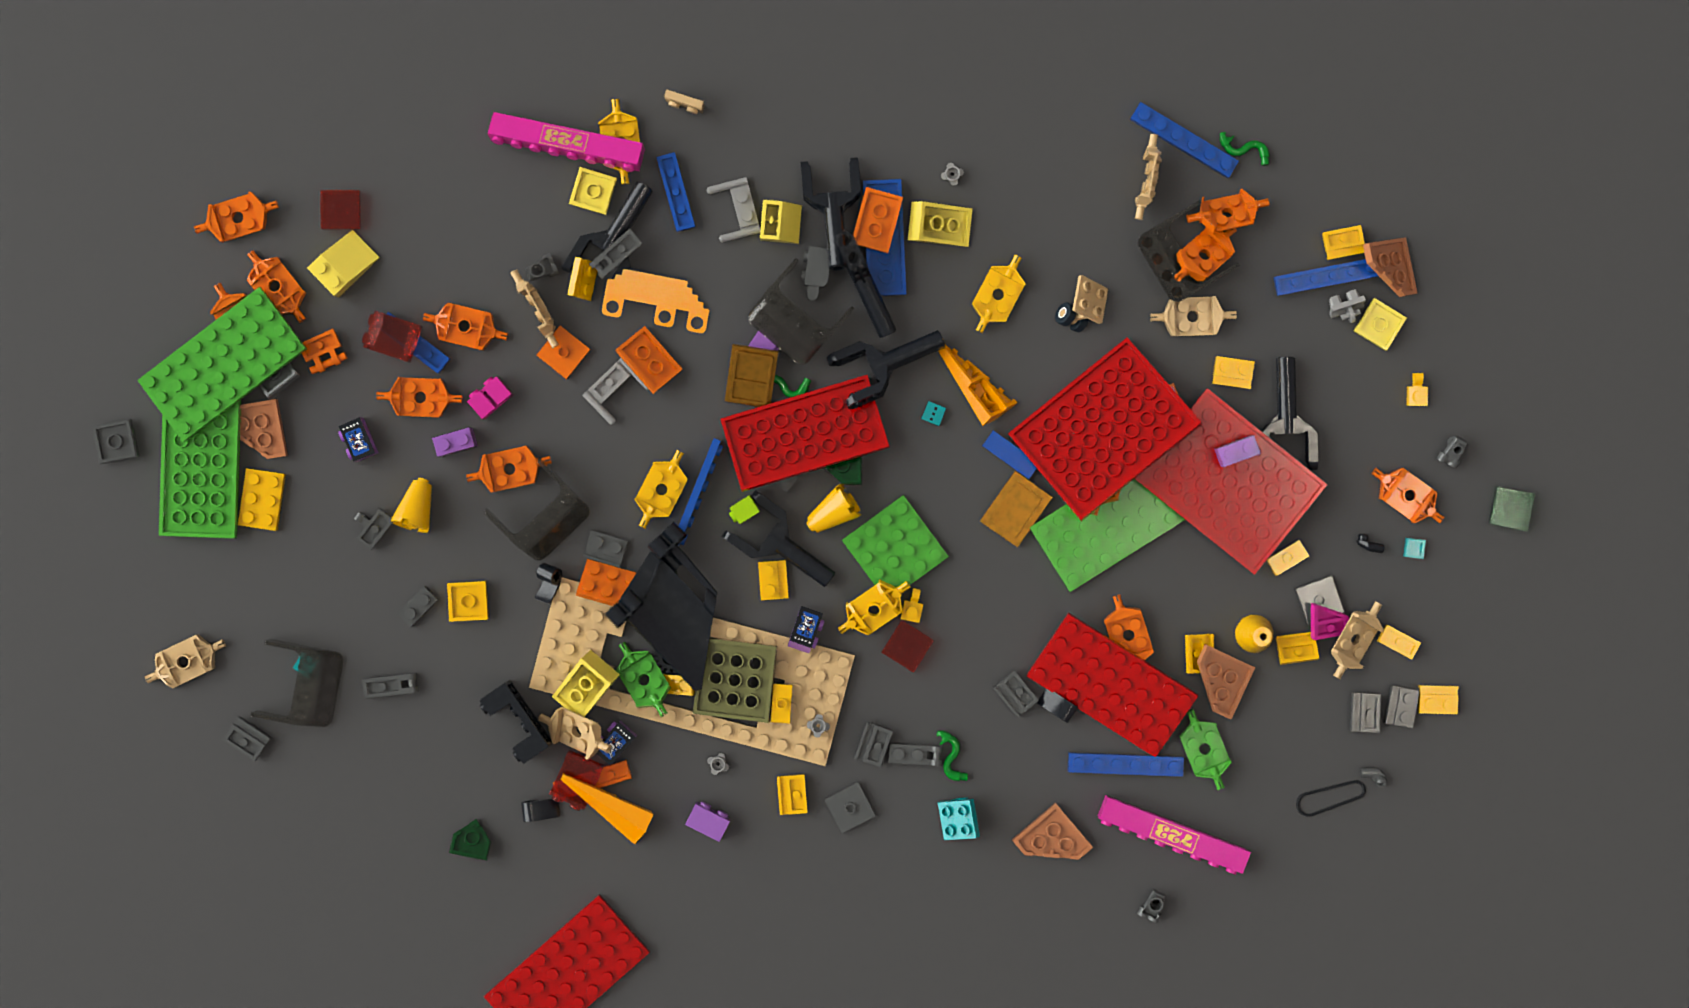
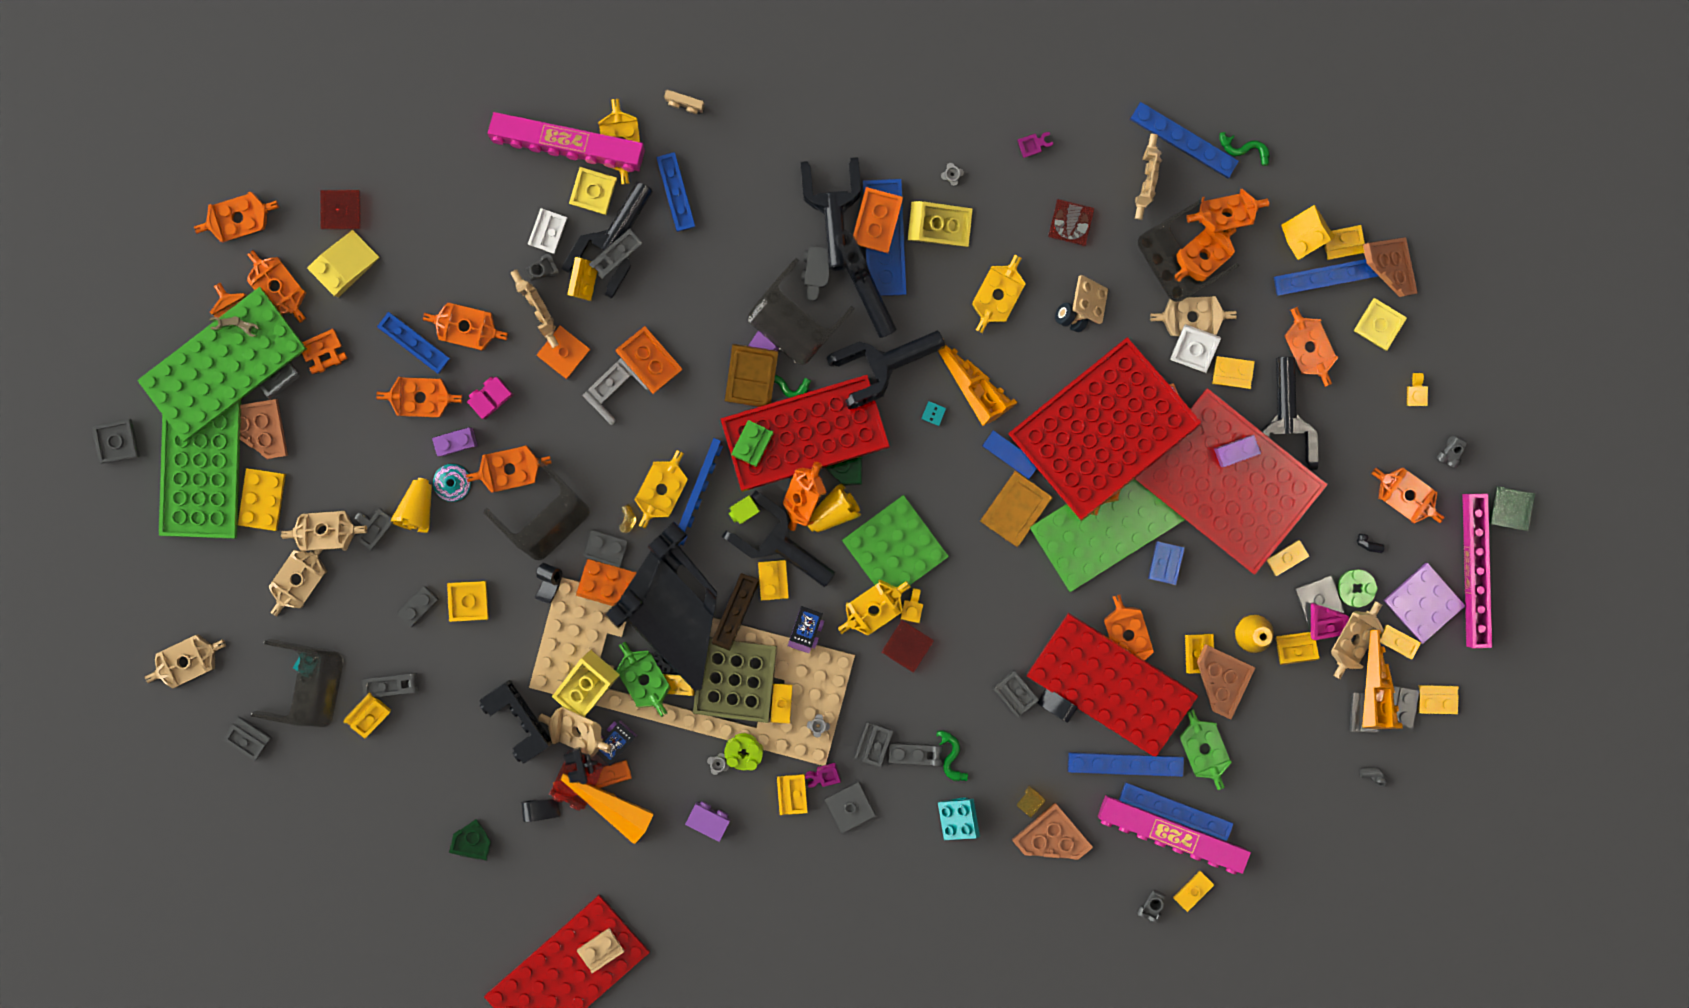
(234, 321): none -> dark tan piece
(285, 591): none -> tan plate
(337, 535): none -> tan plate
(357, 439): brick -> none
(367, 715): none -> yellow plate
(391, 336): clear red panel -> none
(458, 475): none -> dish
(547, 231): none -> white plate
(580, 774): none -> black hips
(600, 950): none -> tan plate
(629, 520): none -> clear yellow arm
(655, 290): light orange piece -> none
(735, 611): none -> dark brown plate
(738, 760): none -> lime plate
(743, 206): light grey plate -> none
(752, 443): none -> bright green plate
(780, 222): light yellow slope -> none
(807, 486): none -> orange plate
(825, 775): none -> magenta plate
(1030, 801): none -> clear yellow panel
(1032, 145): none -> magenta plate
(1071, 222): none -> tile
(1166, 563): none -> plate
(1176, 811): none -> blue plate
(1193, 891): none -> yellow plate
(1195, 348): none -> white tile
(1306, 232): none -> yellow slope
(1322, 357): none -> orange plate
(1328, 788): black piece -> none
(1346, 588): none -> plate
(1347, 309): light grey hips -> none
(1379, 703): none -> light orange wedge
(1414, 548): tile -> none
(1424, 603): none -> plate
(1477, 571): none -> dark pink brick

